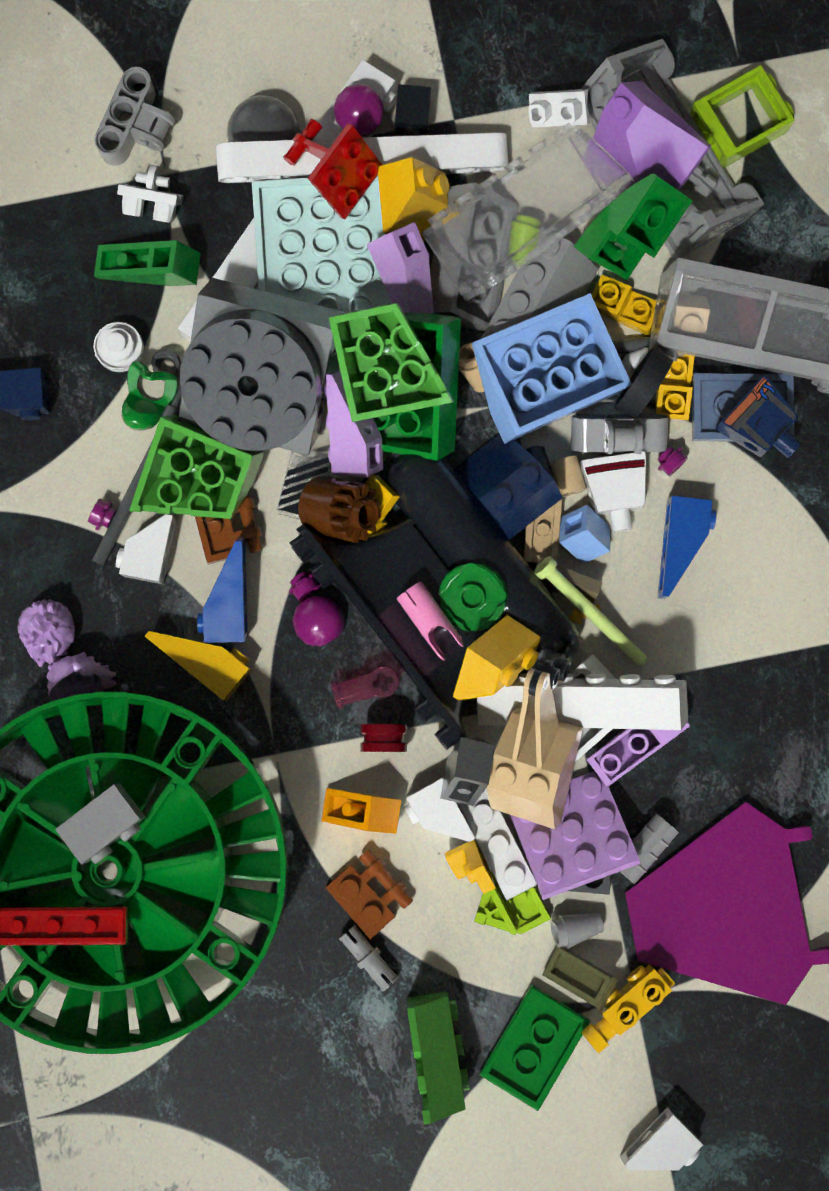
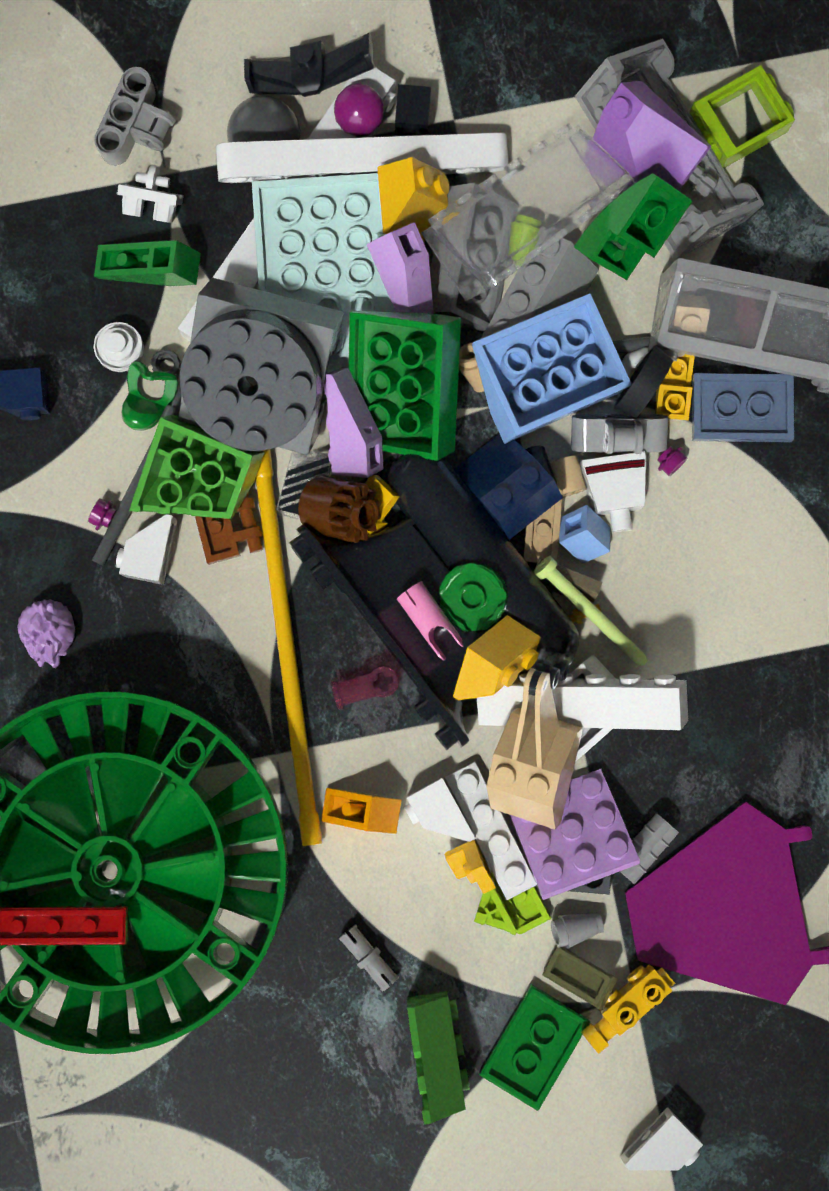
(78, 676): lavender hair -> none
(101, 824): light grey brick -> none
(210, 664): yellow slope -> none
(226, 607): blue slope -> none
(303, 586): magenta plate -> none
(308, 814): none -> yellow piece
(309, 69): none -> black plate
(319, 620): magenta hair -> none
(343, 168): red plate -> none
(361, 900): dark orange plate -> none
(383, 738): dark red wheel -> none
(384, 364): bright green wedge -> none
(467, 770): dark grey brick -> none
(558, 108): white hips -> none
(624, 305): yellow slope -> none
(628, 750): lavender slope -> none
(684, 532): blue slope -> none
(761, 421): dark blue torso -> none

